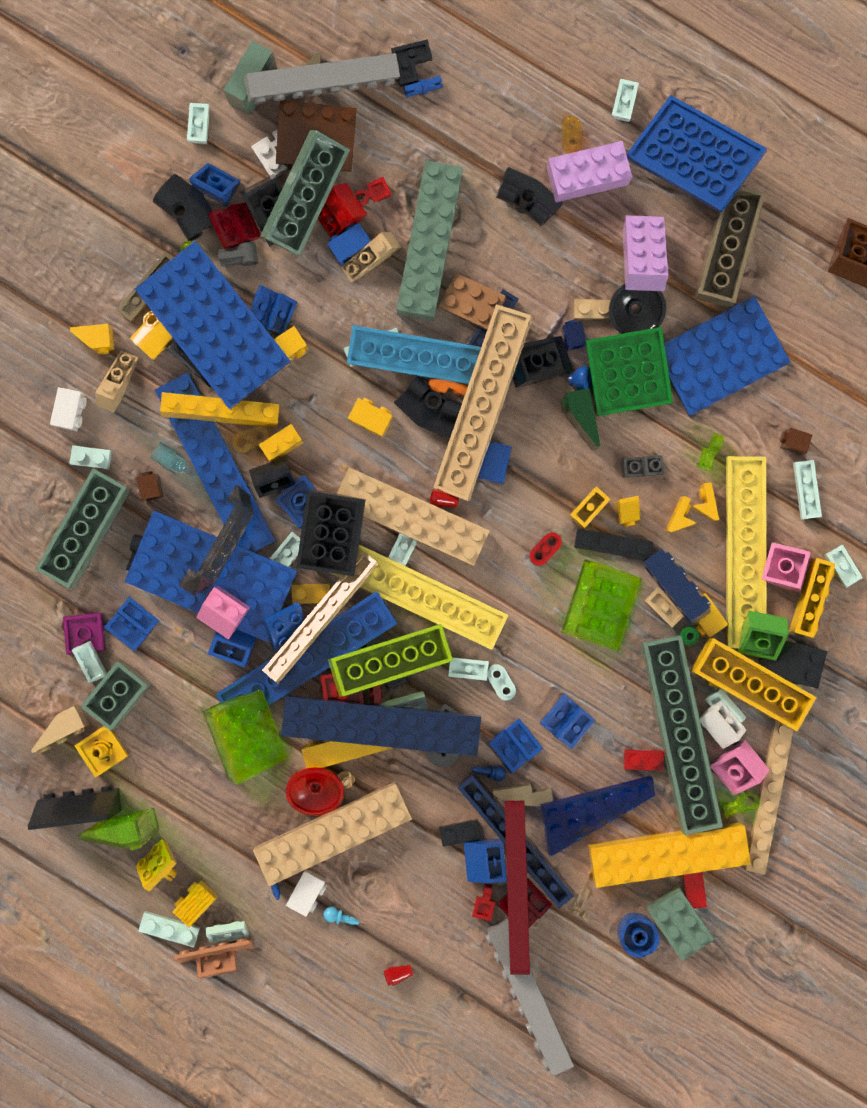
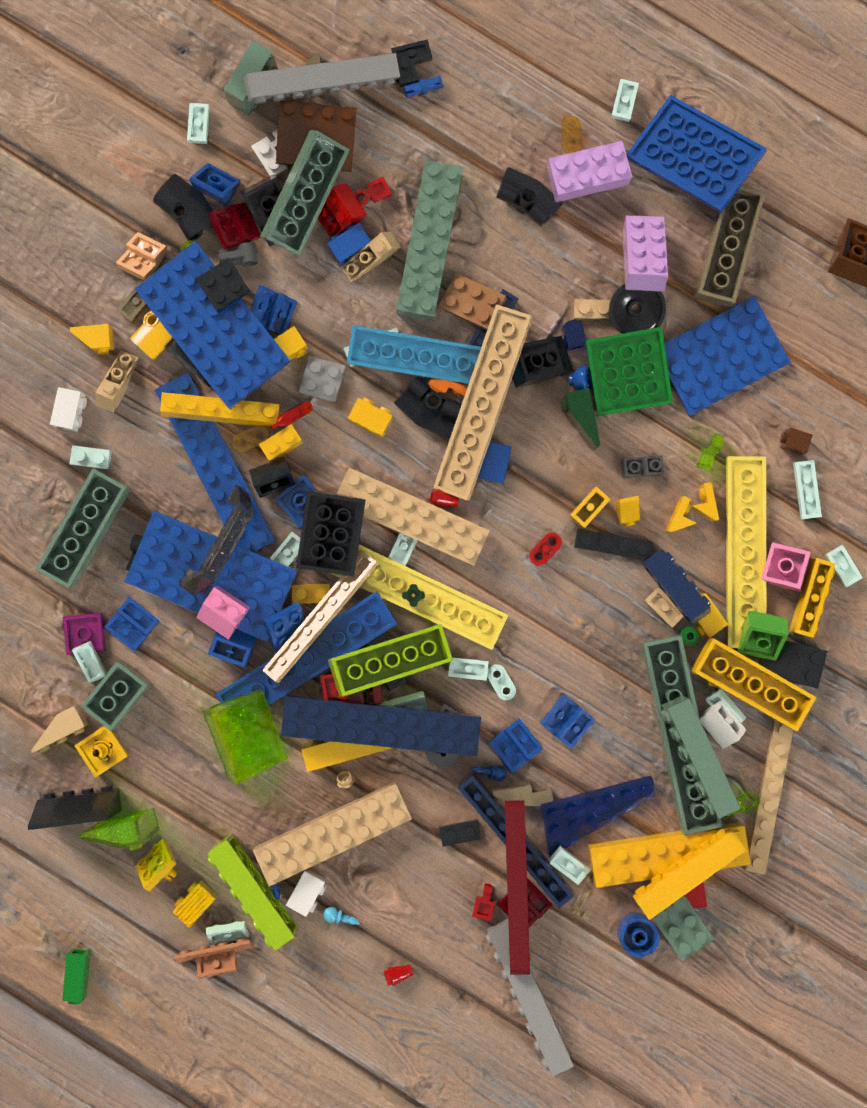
(76, 976): none -> green brick
(142, 256): none -> light nougat slope
(149, 486): reddish brown brick -> none
(168, 458): clear light blue brick -> none
(169, 929): light aqua plate -> none
(223, 285): none -> black plate
(253, 892): none -> lime brick
(293, 414): none -> red piece
(314, 791): red dish -> none
(322, 379): none -> light grey plate
(418, 595): none -> dark green plate
(485, 861): blue slope -> none
(569, 865): none -> light aqua plate
(601, 605): clear neon green slope -> none
(643, 759): red plate -> none
(688, 873): none -> yellow brick
(700, 757): none -> sand green brick
(739, 768): bright pink slope -> none

